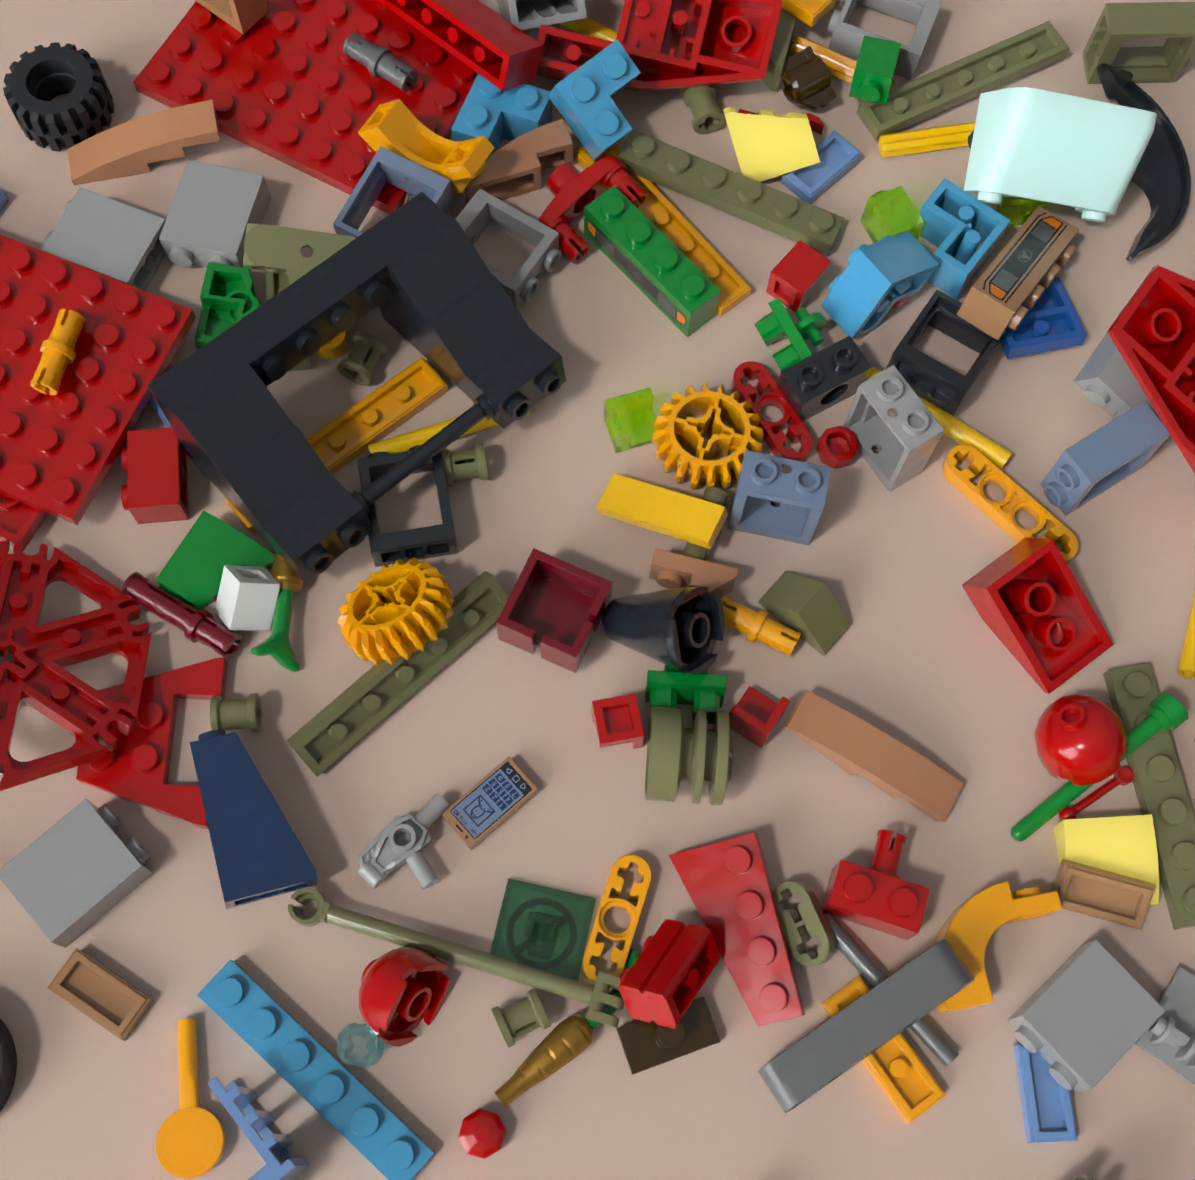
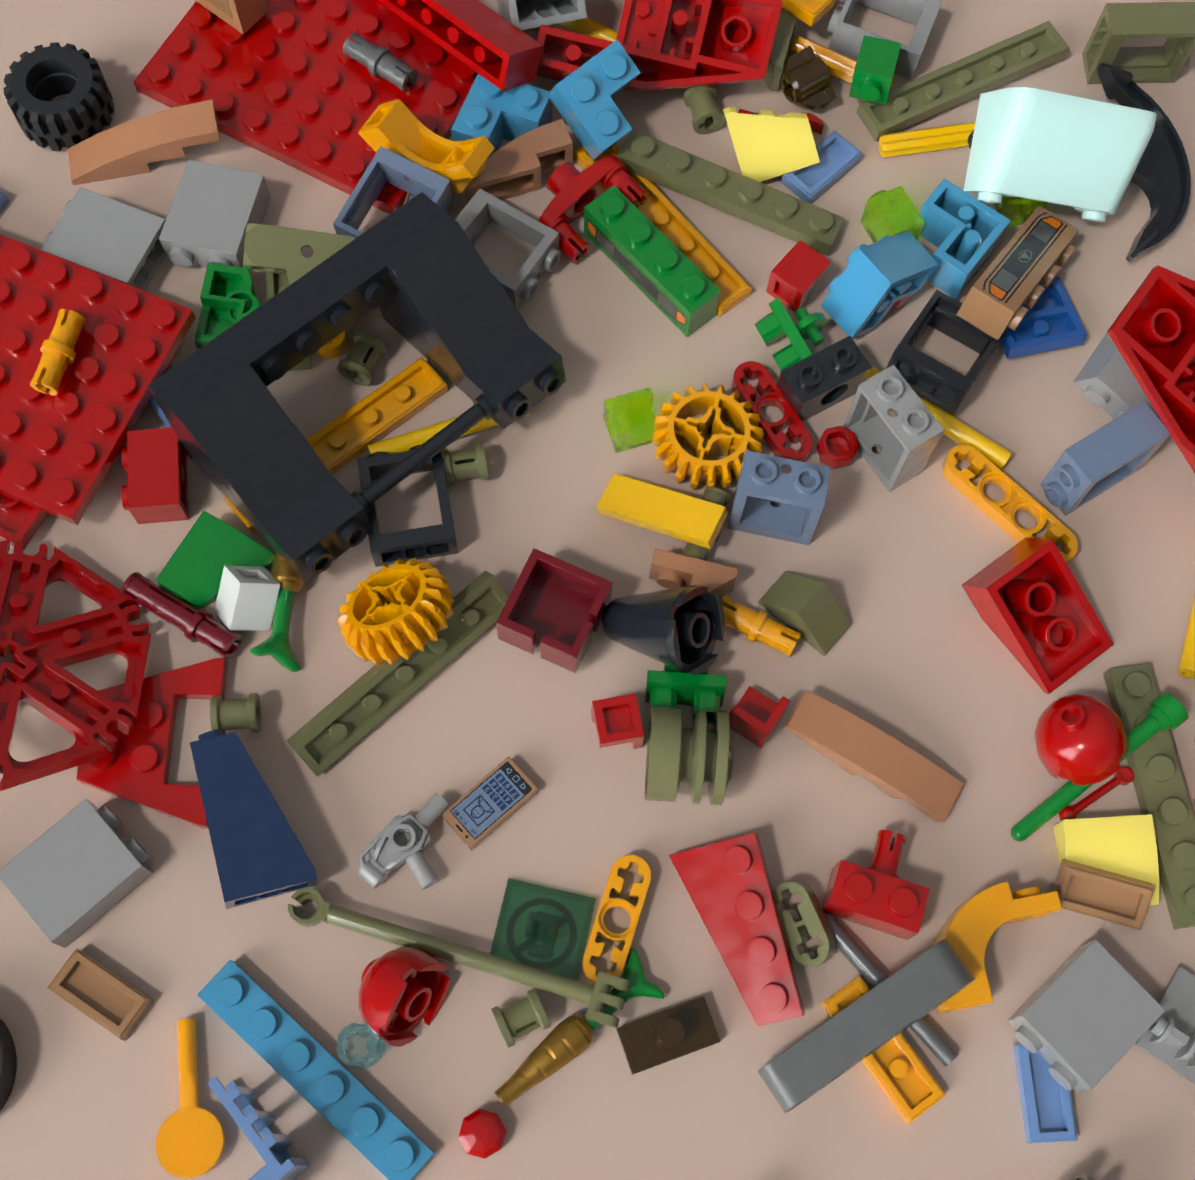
(669, 973): red brick -> none

